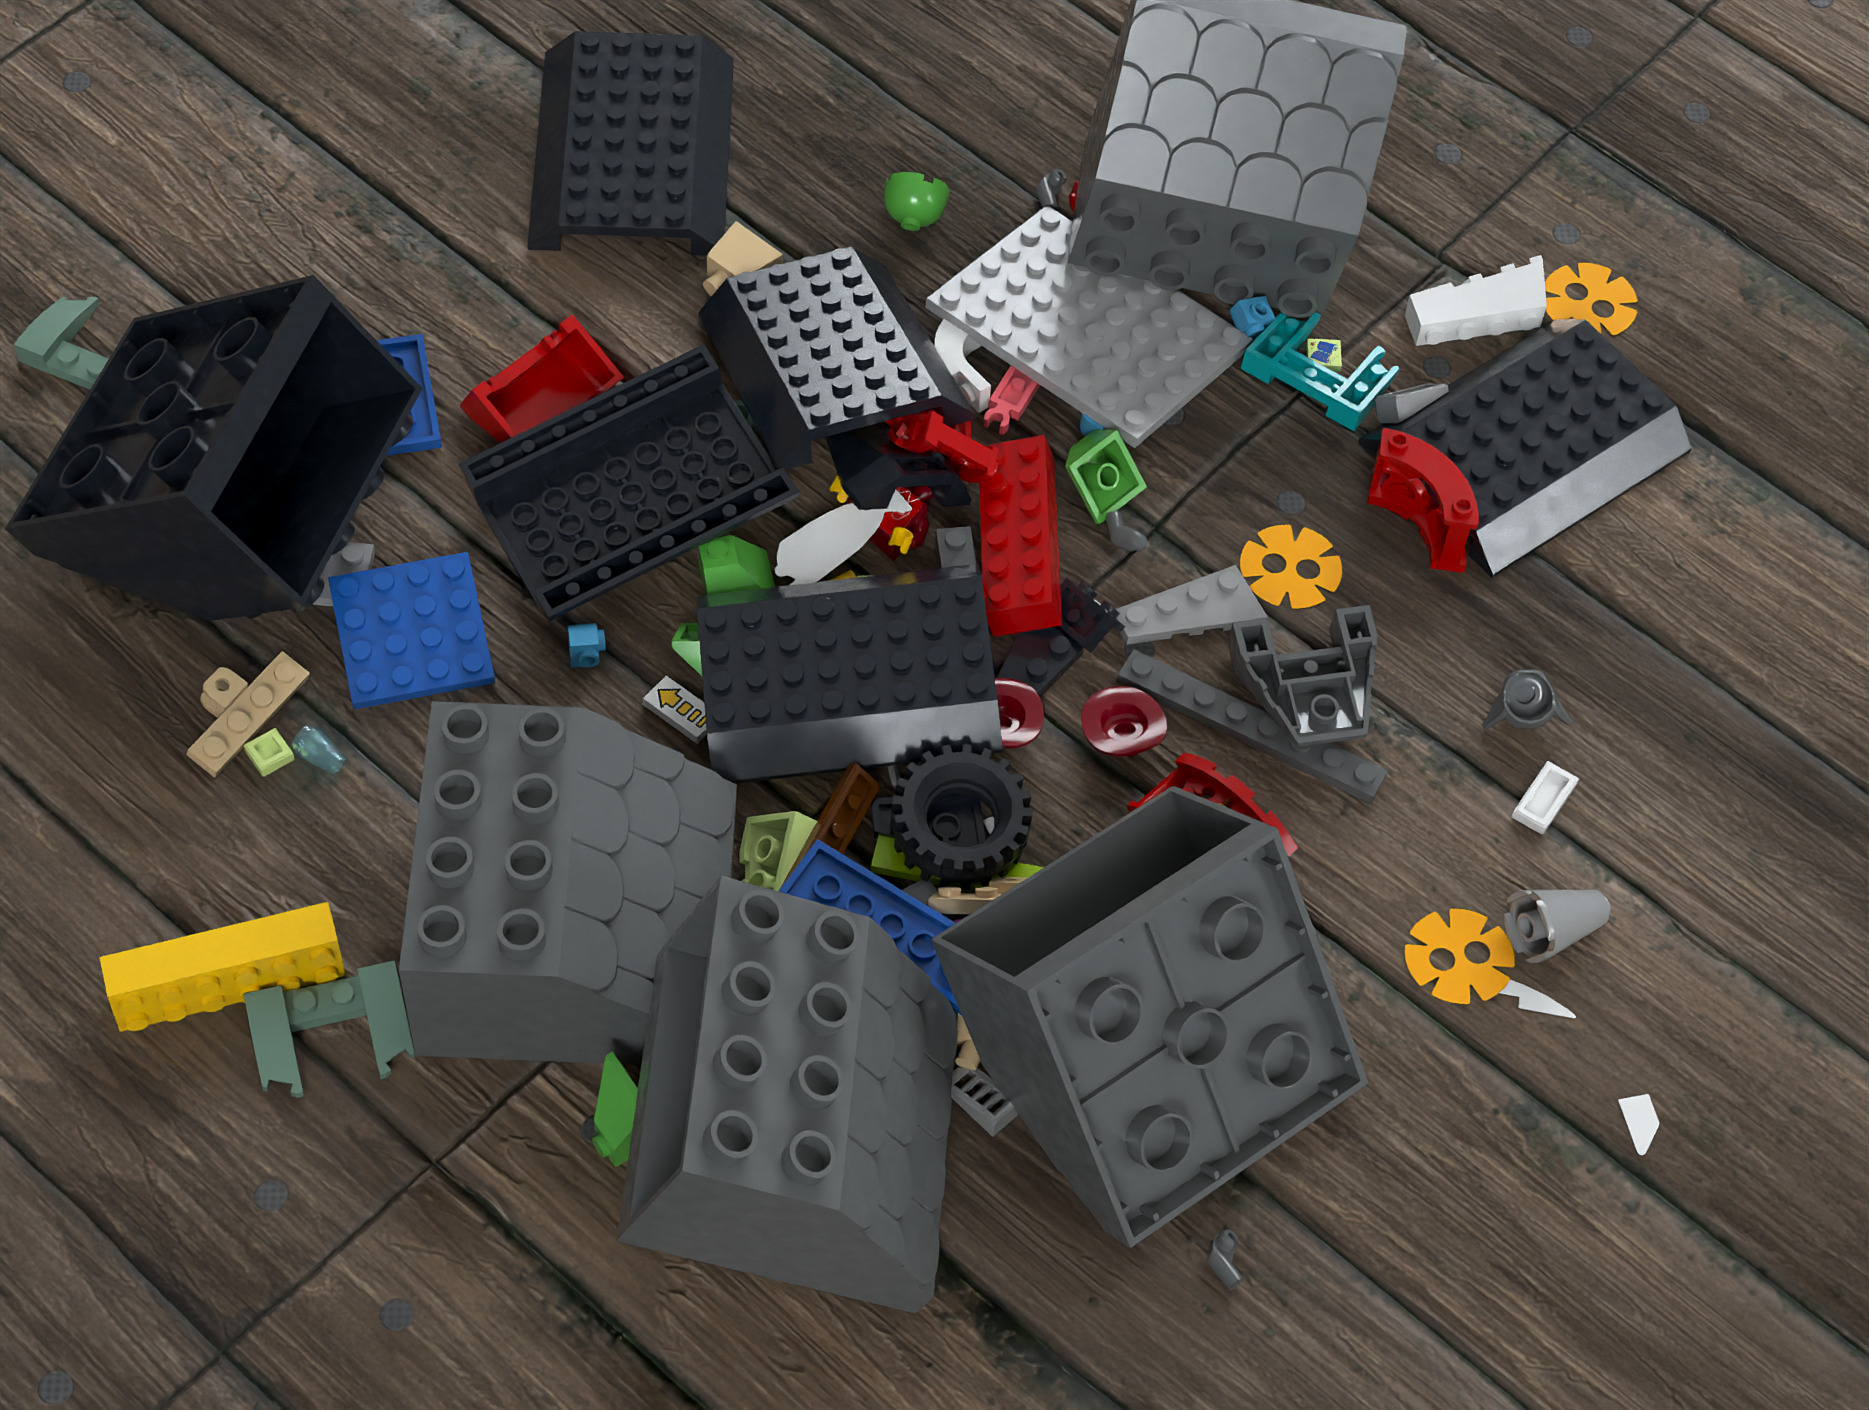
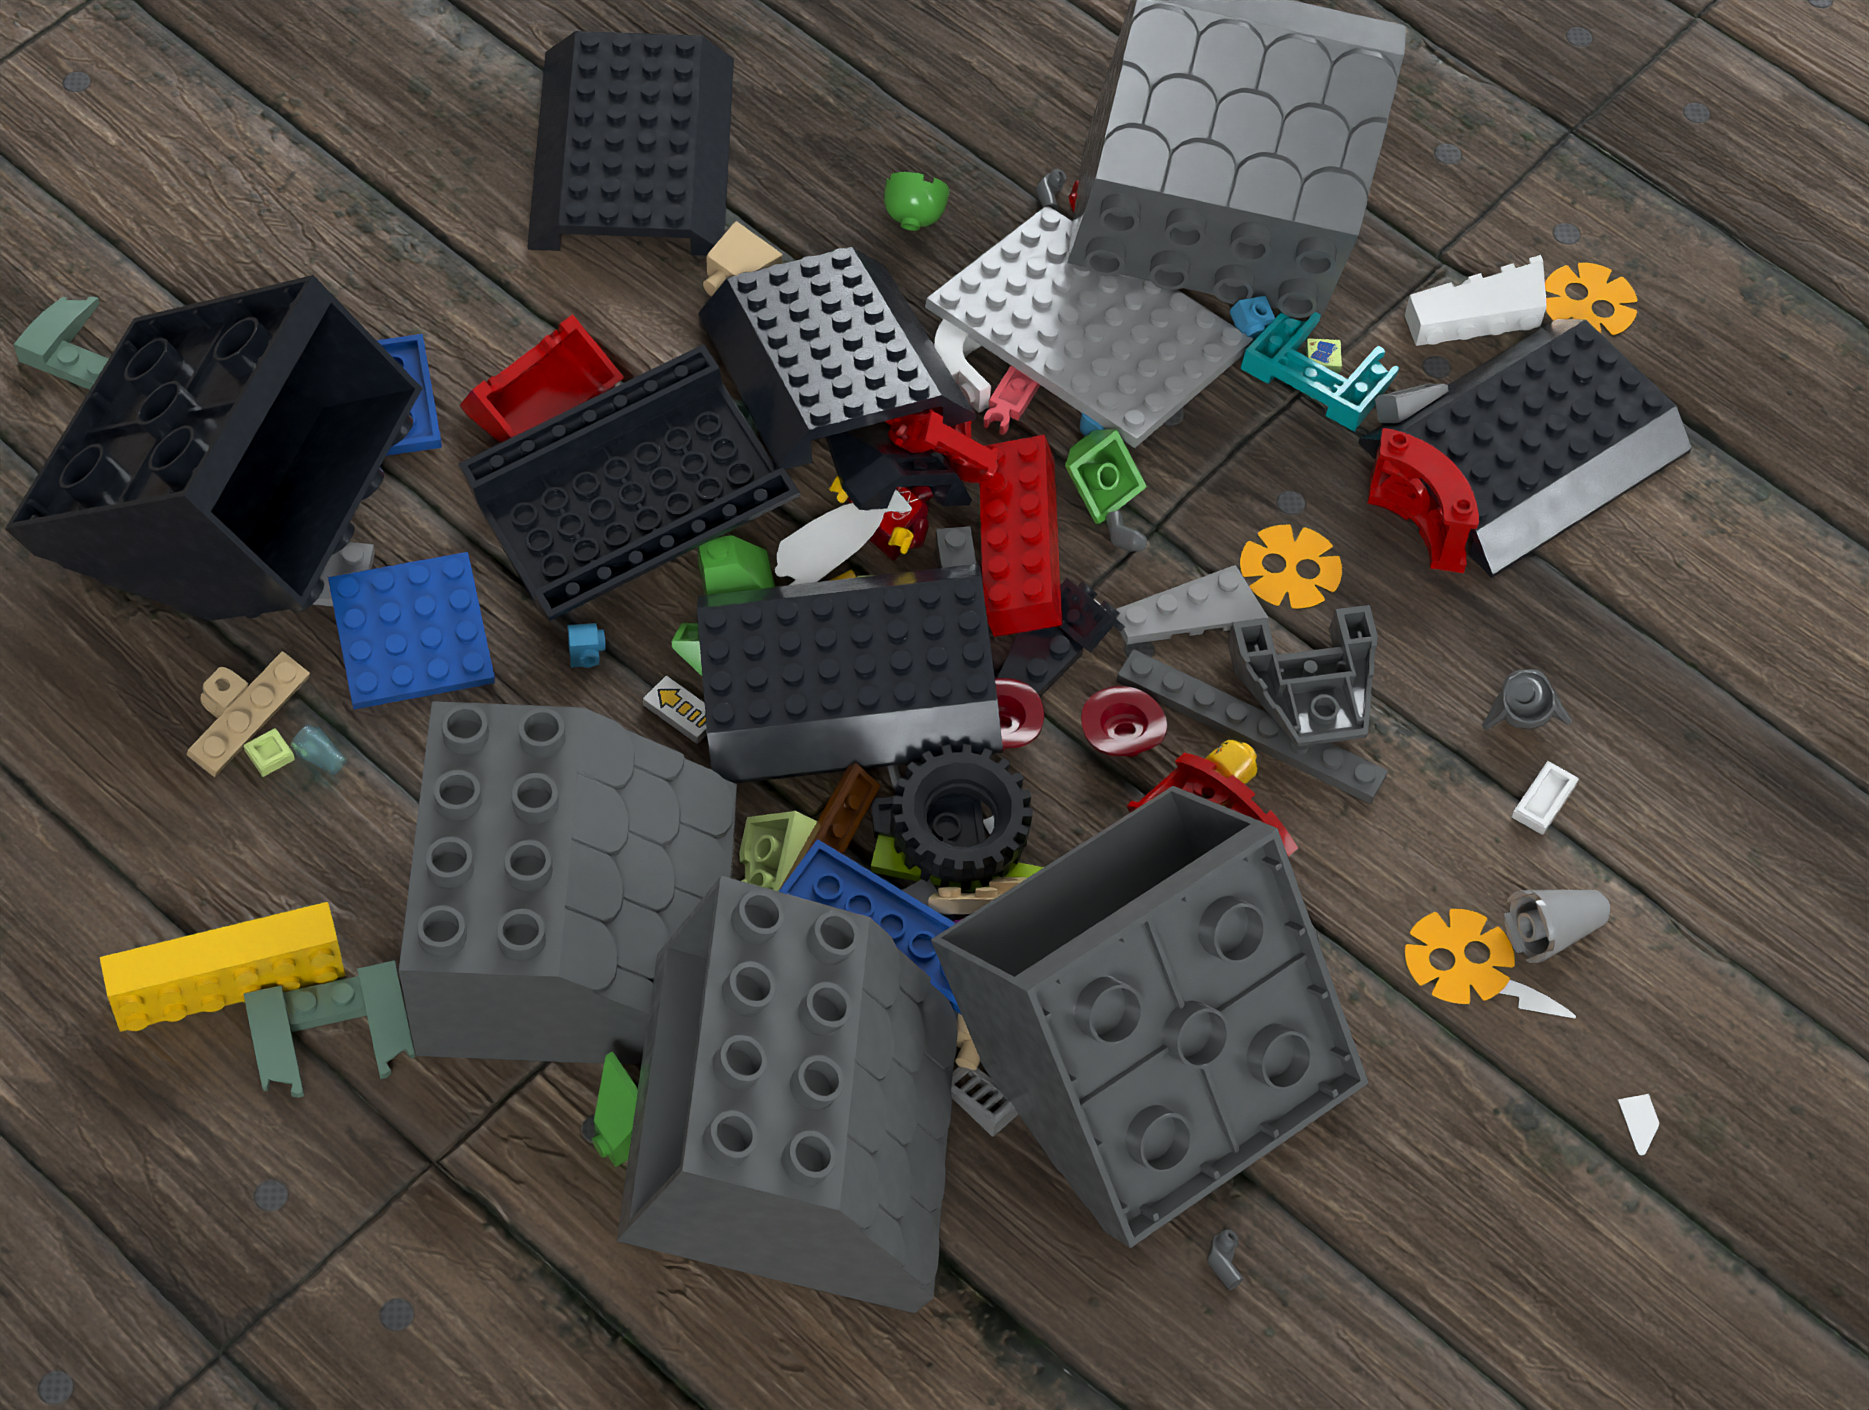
(1235, 760): none -> yellow head

